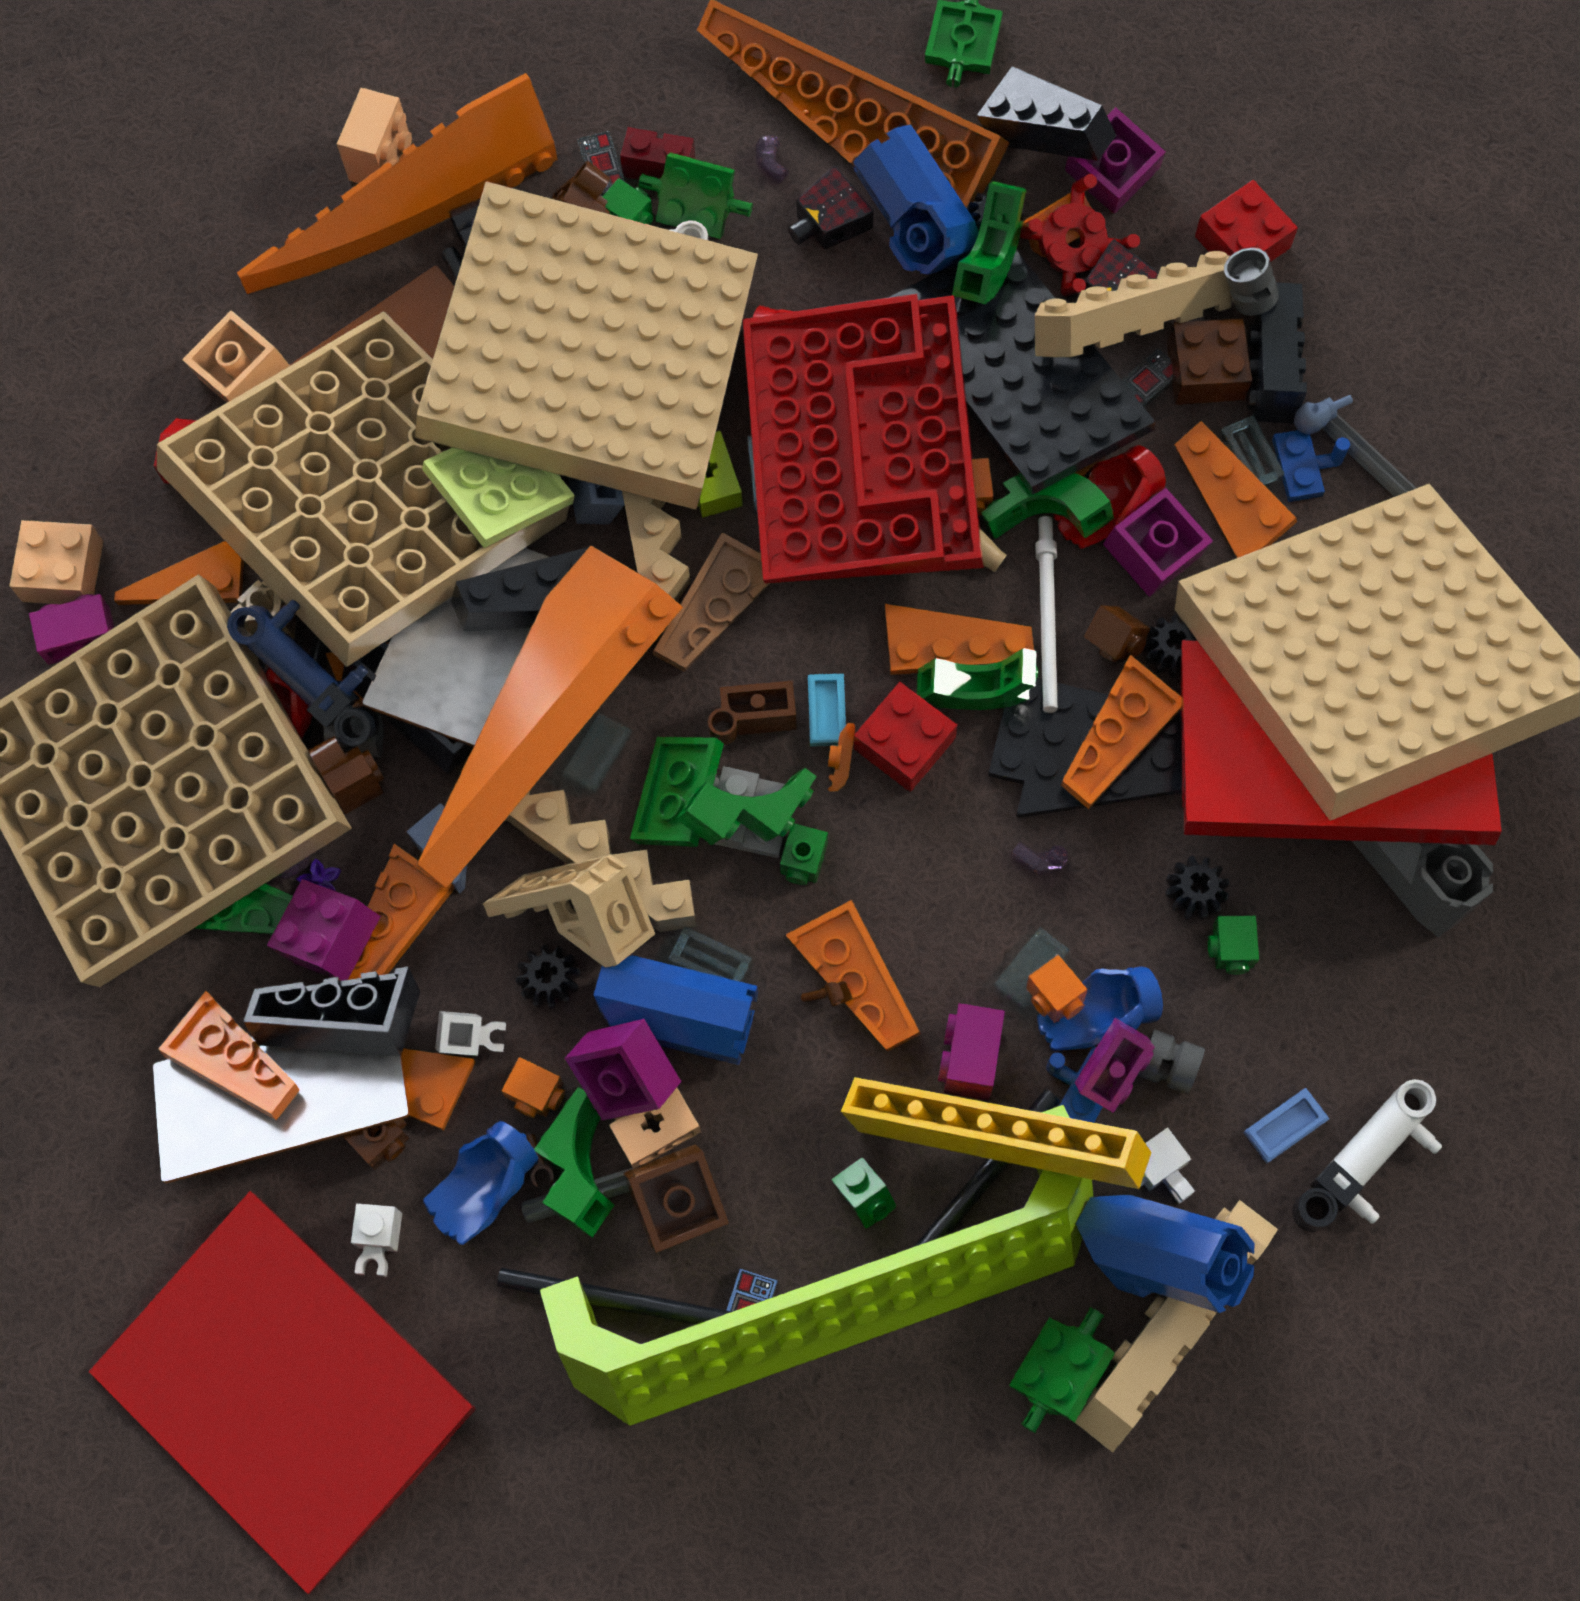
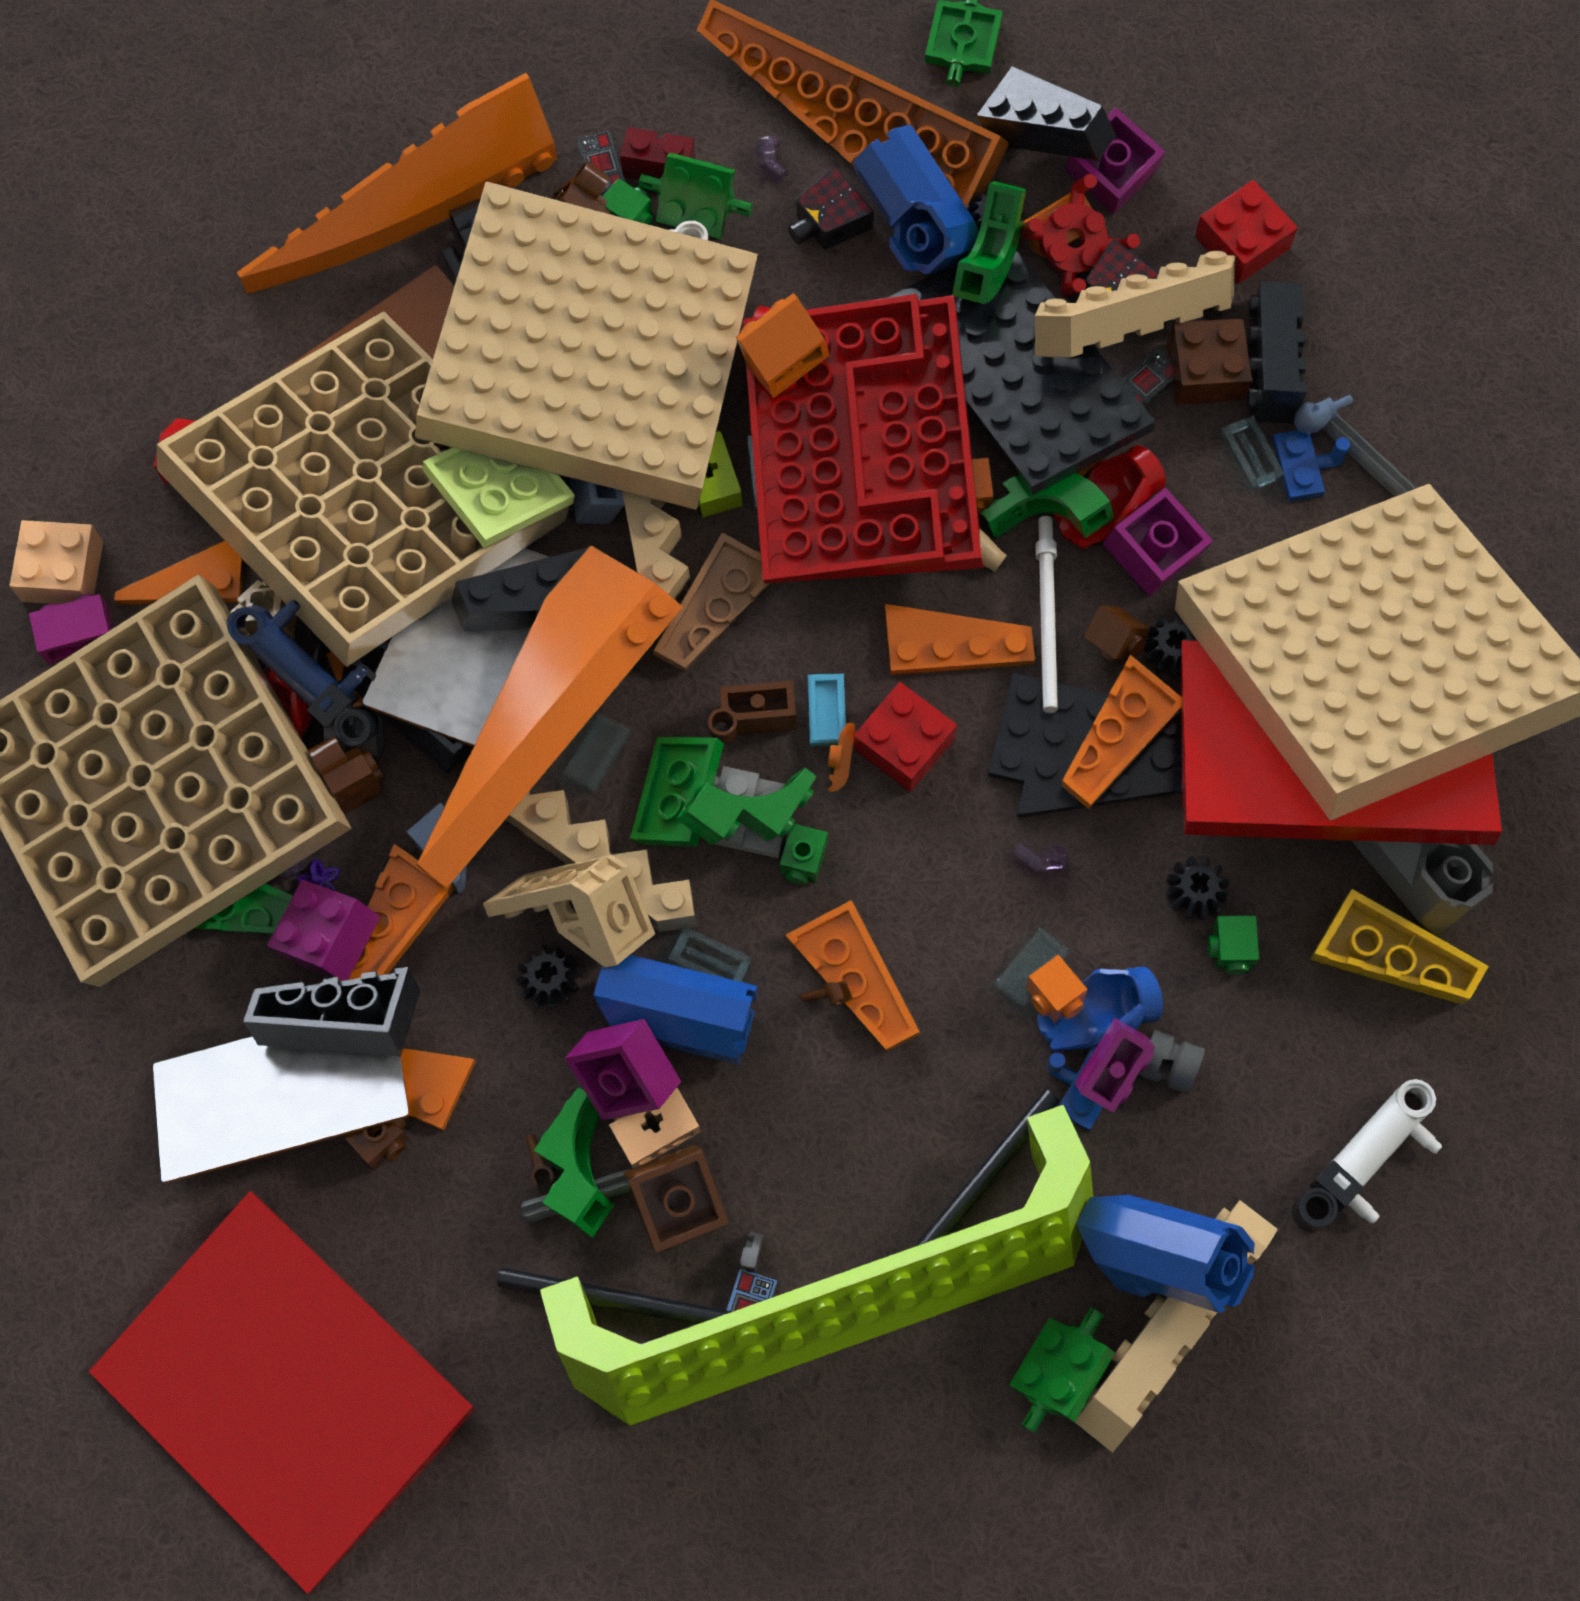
(226, 1056): orange wing -> none
(234, 358): light nougat brick -> none
(373, 134): light nougat brick -> none
(375, 1231): white brick -> none
(464, 1033): white brick -> none
(481, 1182): blue hair -> none
(533, 1089): orange brick -> none
(751, 1252): none -> flat silver tile
(782, 345): none -> orange slope
(864, 1192): green bracket -> none
(974, 1051): magenta brick -> none
(978, 686): green arch -> none
(998, 1132): yellow brick -> none
(1164, 1166): white brick -> none
(1235, 496): orange wing -> none
(1251, 281): dark grey wheel -> none
(1286, 1125): medium blue tile -> none
(1396, 951): none -> yellow wedge

